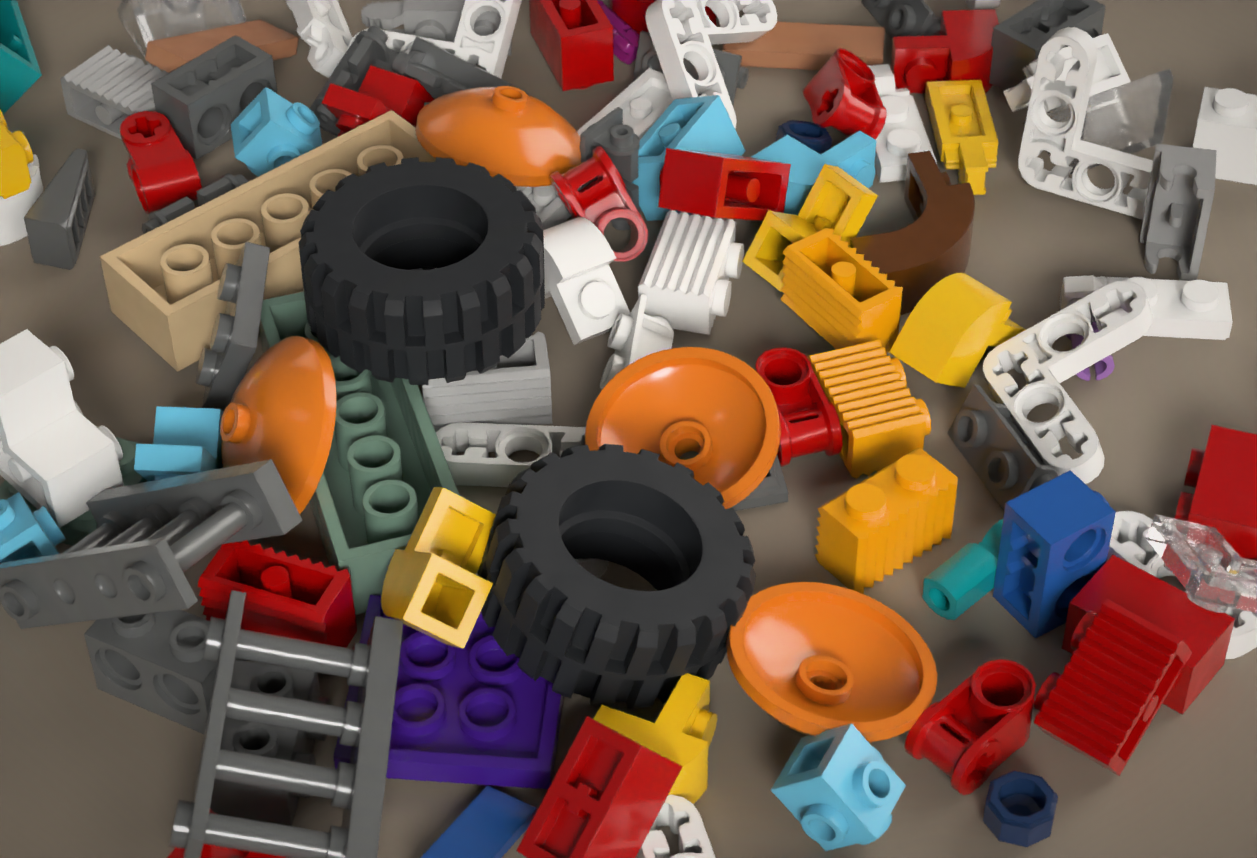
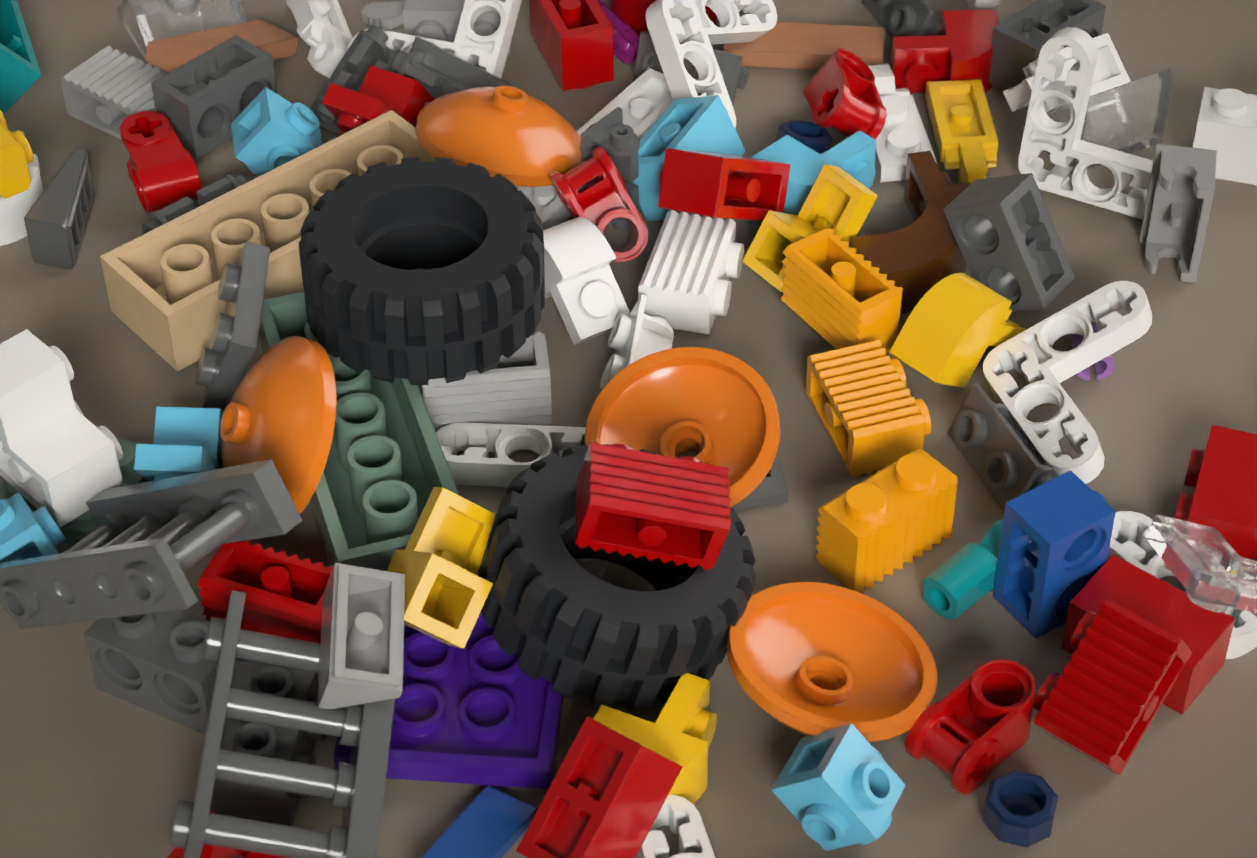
(361, 637): none -> light grey slope
(652, 505): none -> red brick
(805, 414): red piece -> none
(1010, 240): none -> dark grey brick
(1178, 306): white hinge -> none

